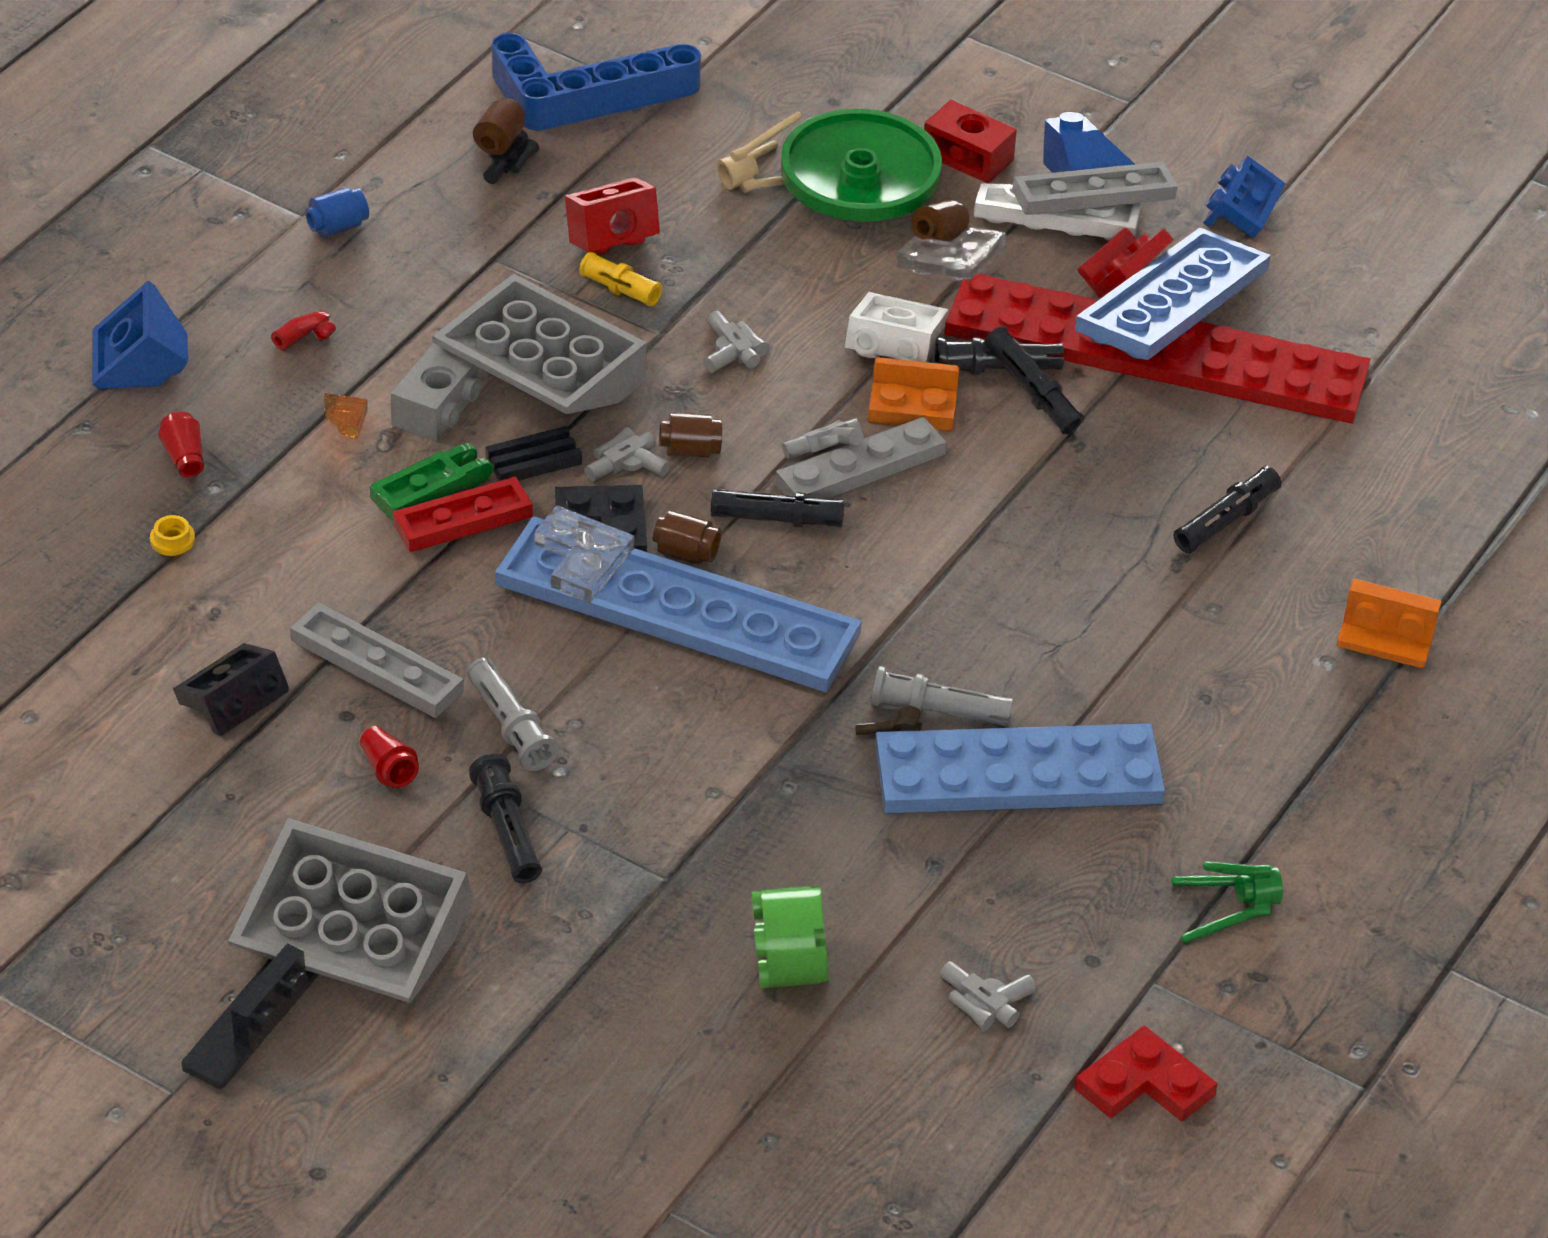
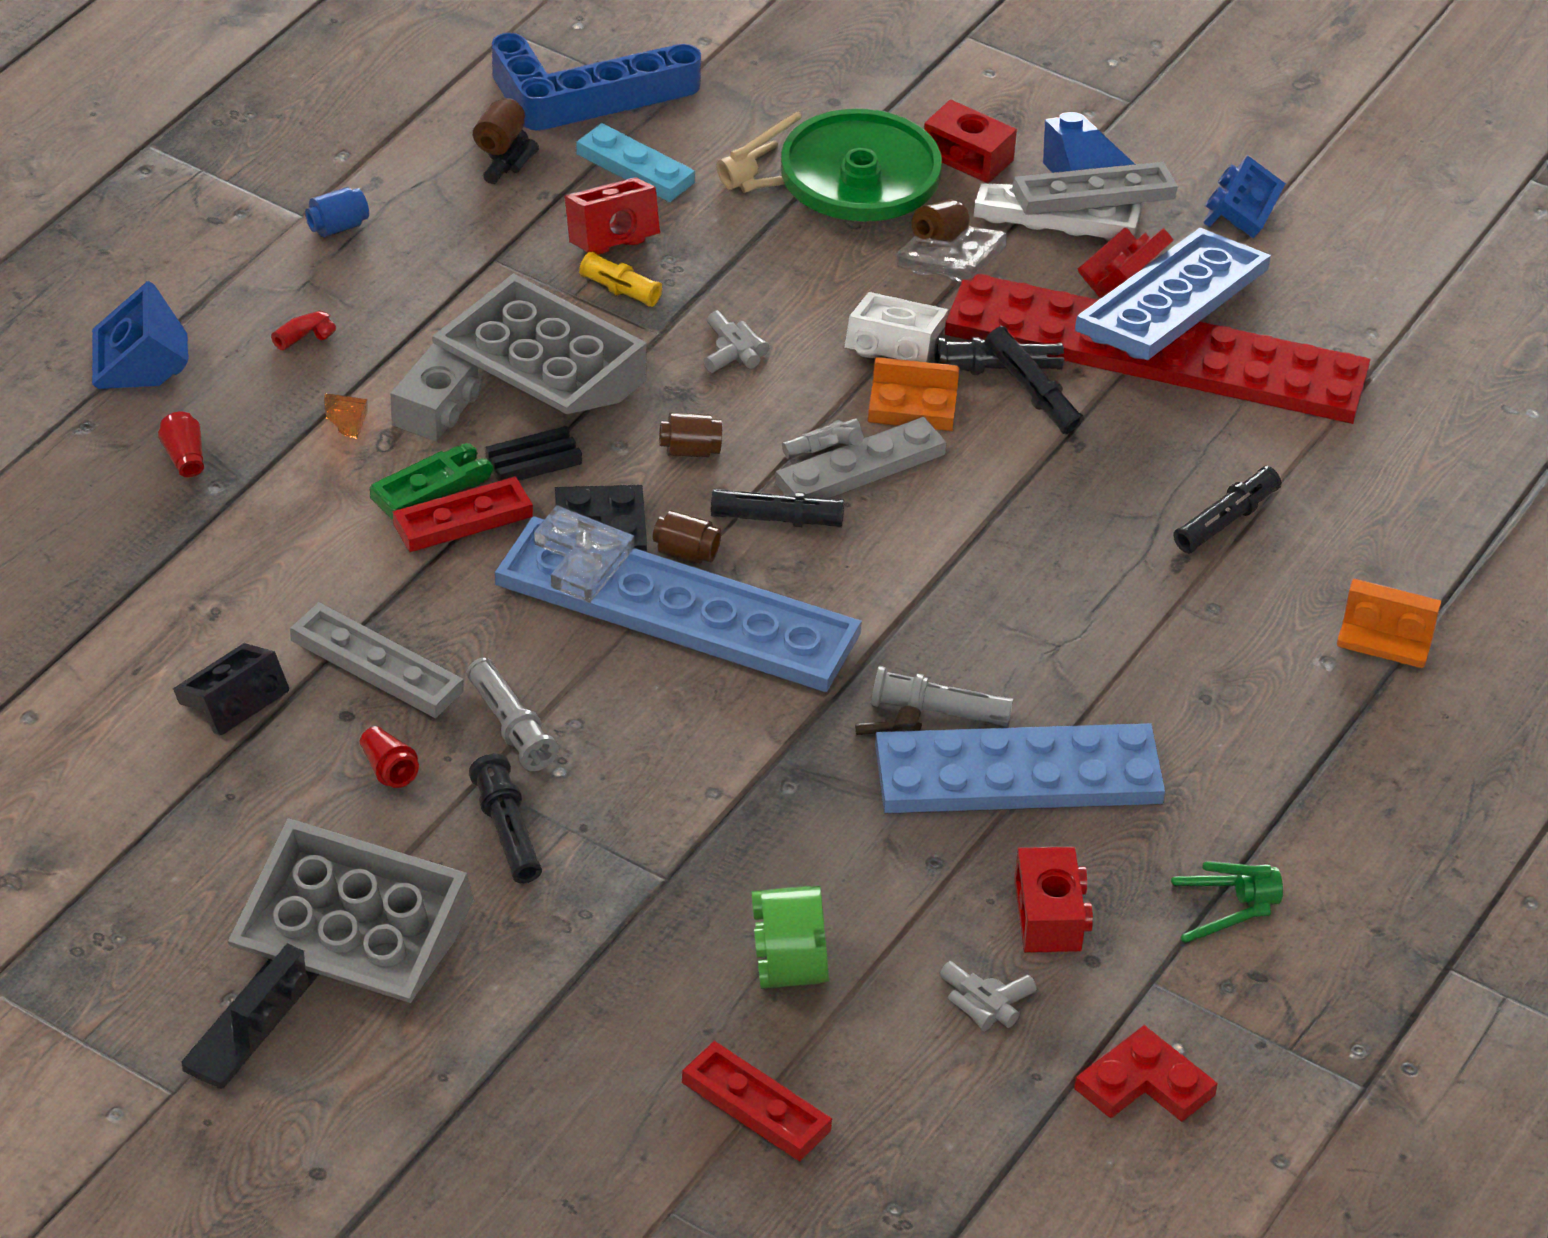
(172, 536): yellow plate -> none
(627, 453): light grey piece -> none
(633, 159): none -> medium azure plate
(756, 1100): none -> red plate
(1051, 899): none -> red brick

